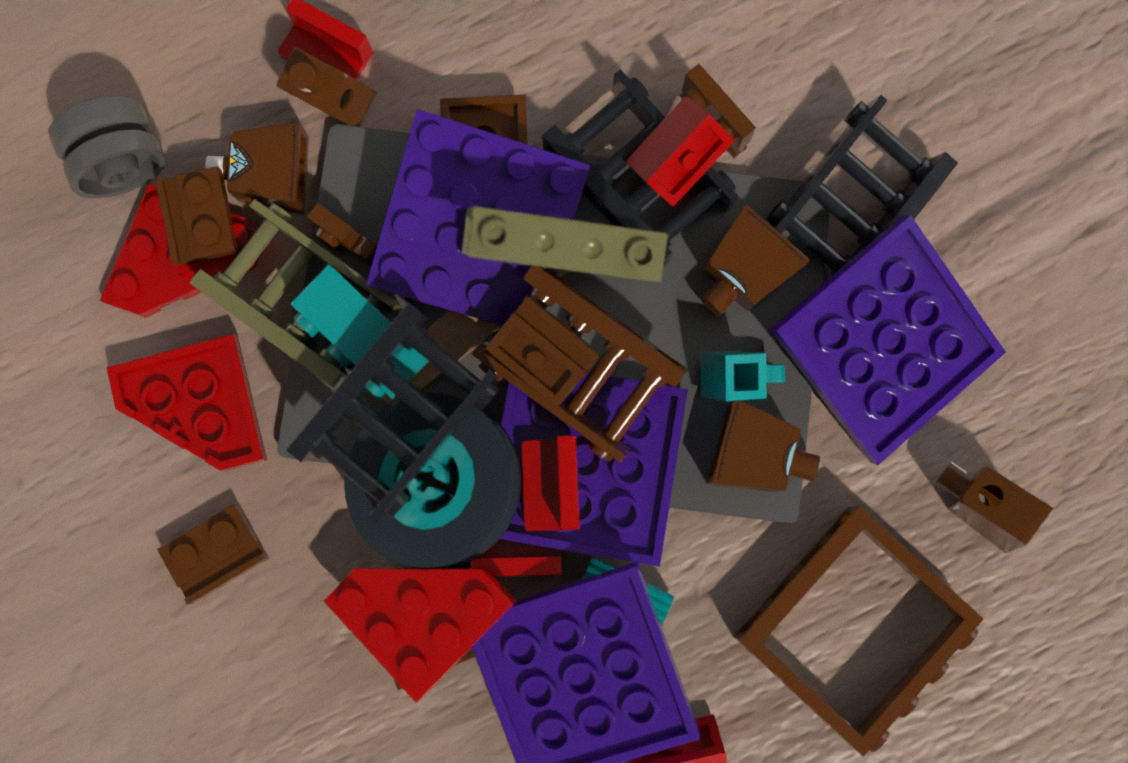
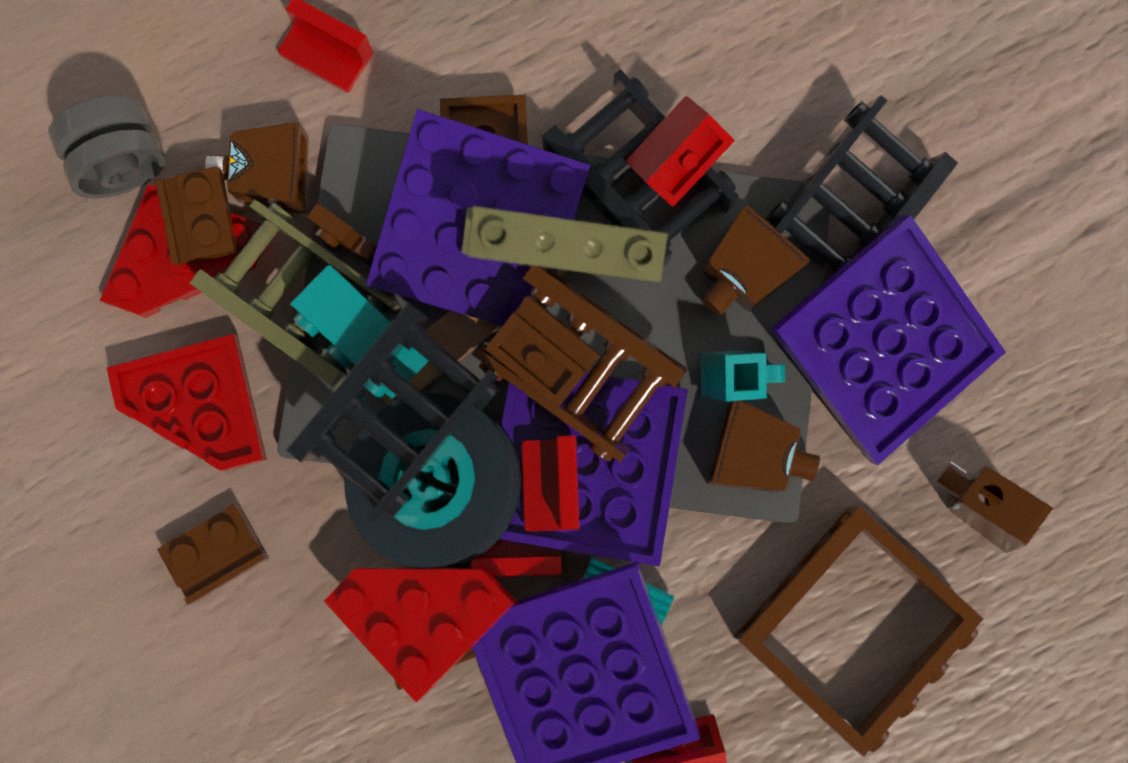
(324, 86): reddish brown torso -> none
(709, 95): reddish brown plate -> none

